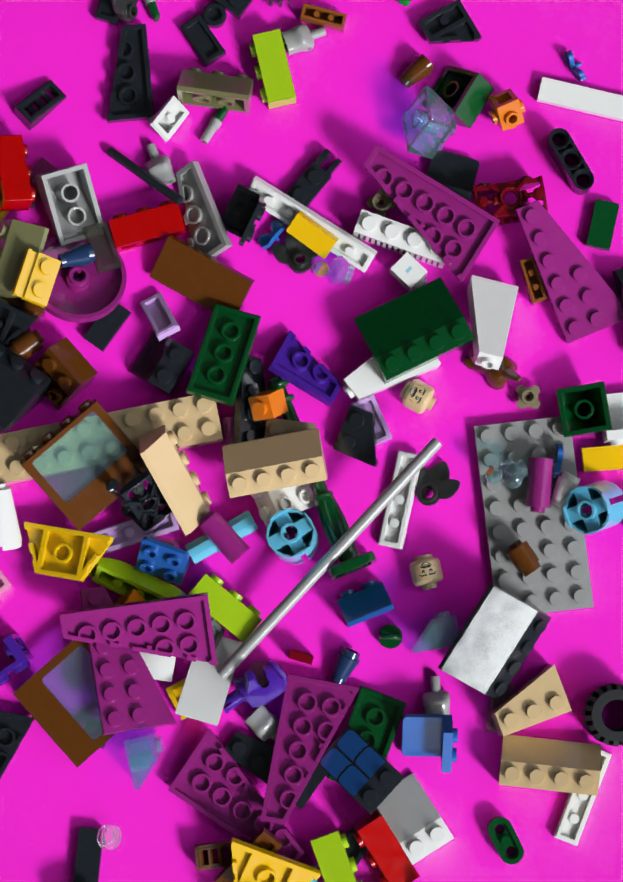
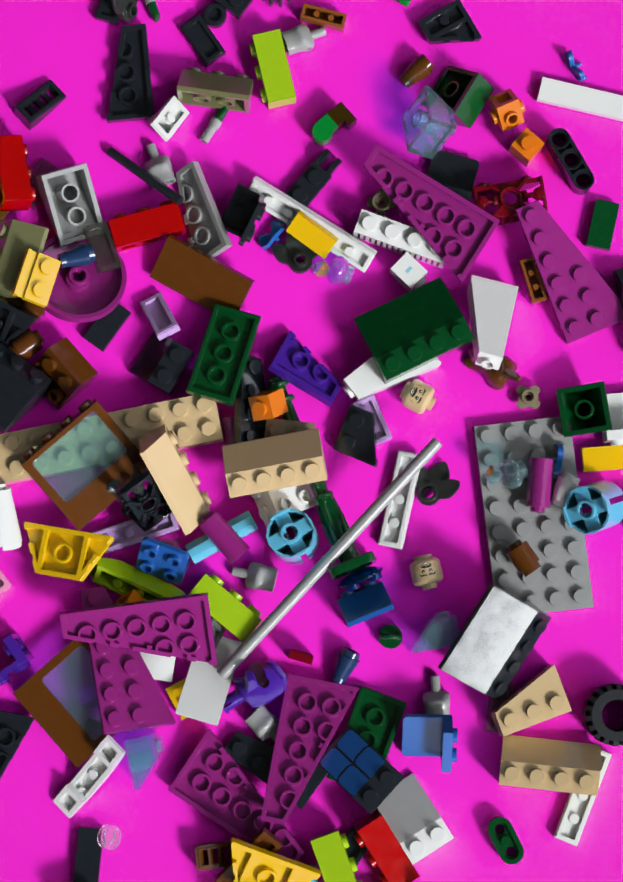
(90, 777): none -> white slope
(257, 576): none -> light grey piece
(332, 123): none -> leg
(352, 581): none -> clear blue dish
(526, 147): none -> orange brick

